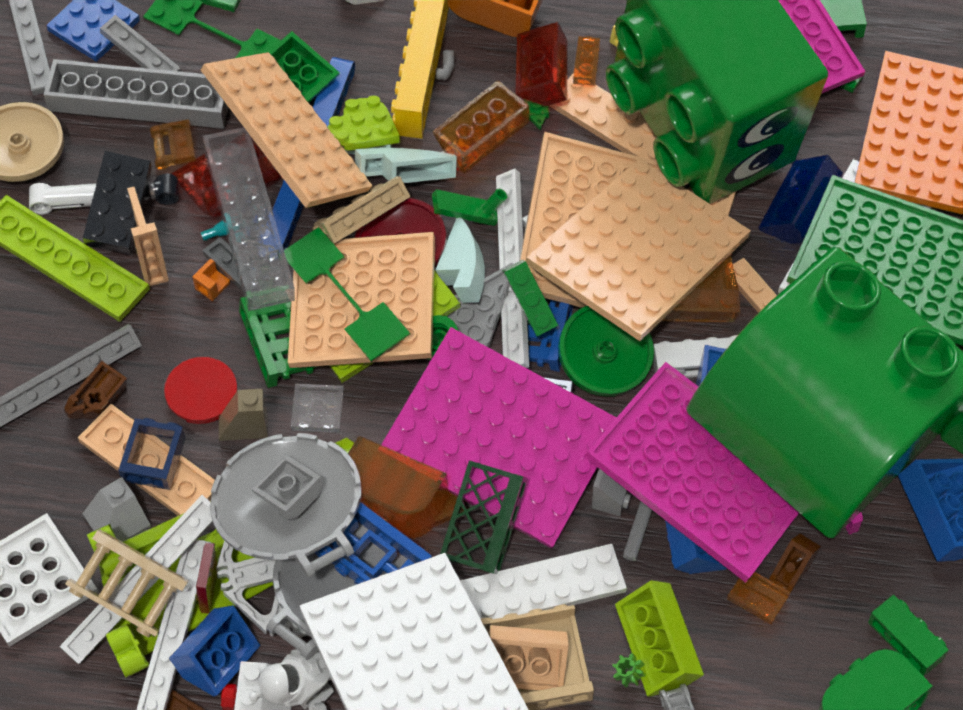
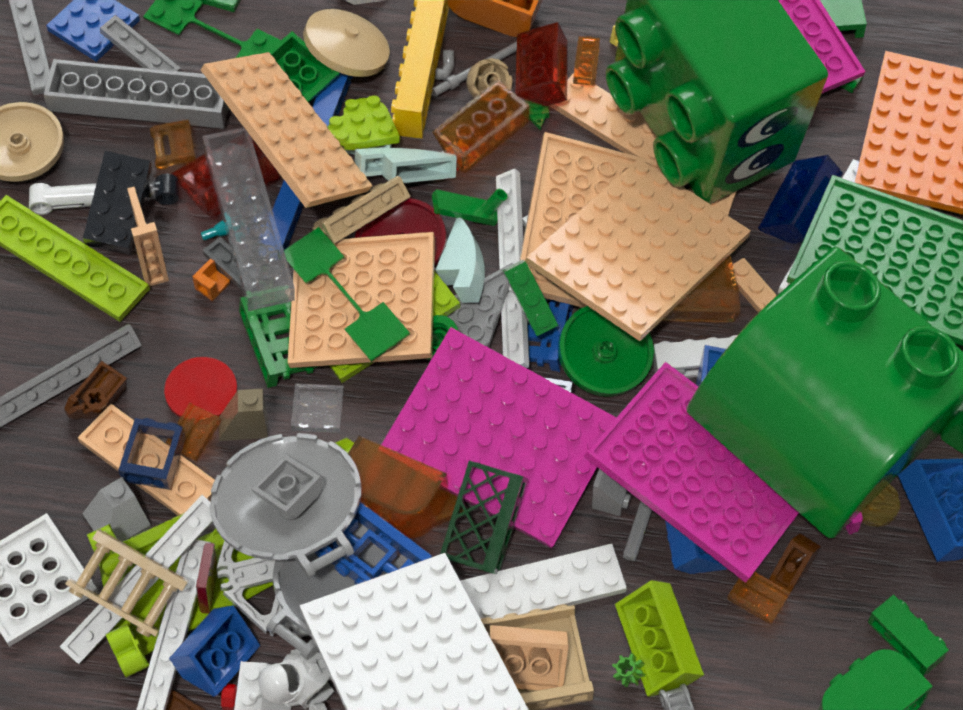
(198, 429): none -> clear orange plate
(346, 42): none -> tan dish
(454, 81): none -> light grey bar
(485, 74): none -> tan cylinder
(882, 513): none -> clear yellow tile

